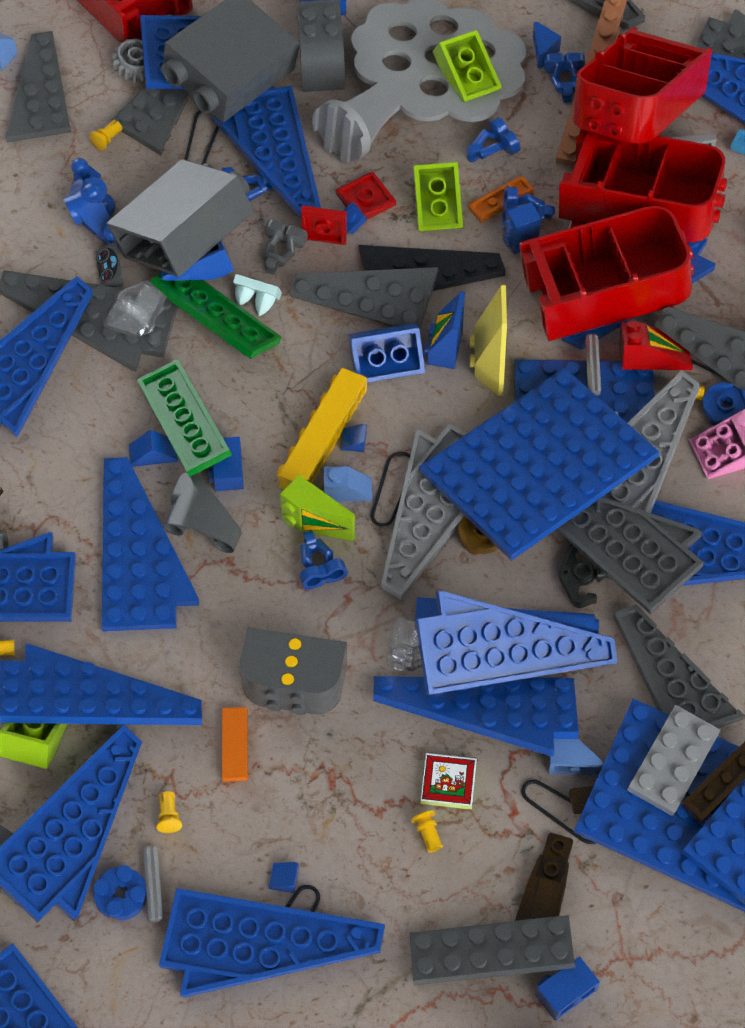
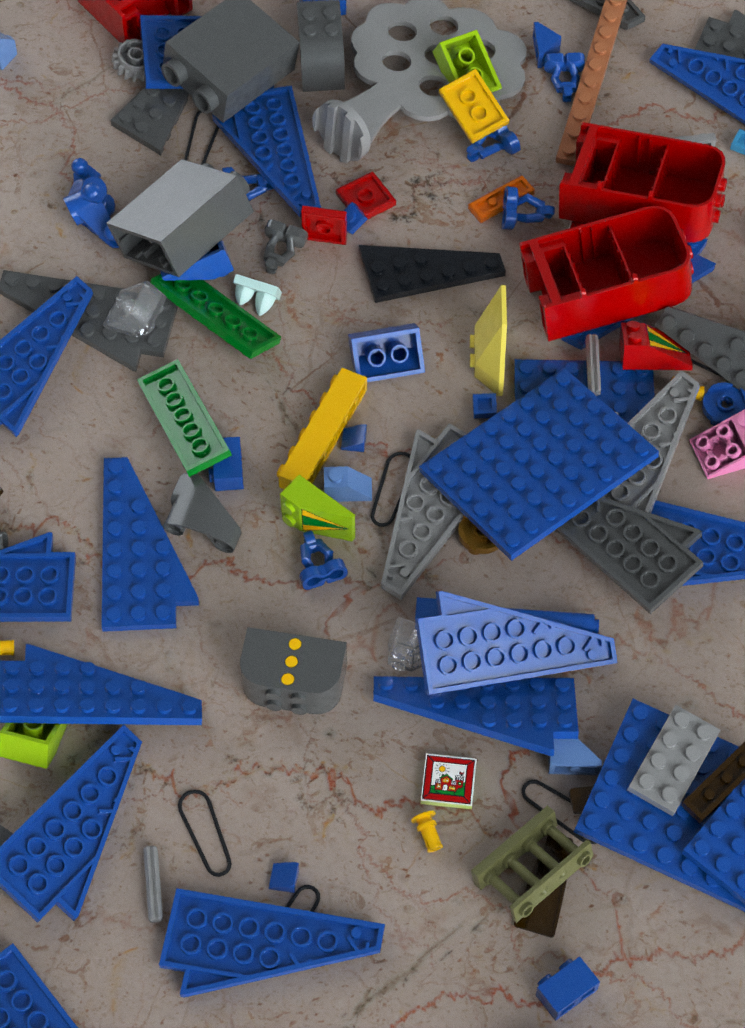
(40, 97): dark grey wing -> none
(103, 137): yellow pin -> none
(109, 266): slope -> none
(123, 878): blue plate -> none
(151, 449): blue slope -> none
(168, 817): yellow pin -> none
(217, 828): none -> black piece
(234, 744): orange tile -> none
(378, 295): dark grey wing -> none
(438, 196): lime slope -> none
(446, 334): blue slope -> none
(473, 106): none -> yellow tile
(484, 405): none -> blue plate
(491, 950): dark grey plate -> none
(521, 225): blue brick -> none
(526, 841): none -> olive fence
(577, 574): pearl dark grey piece -> none
(639, 86): red piece -> none
(670, 674): dark grey wing -> none

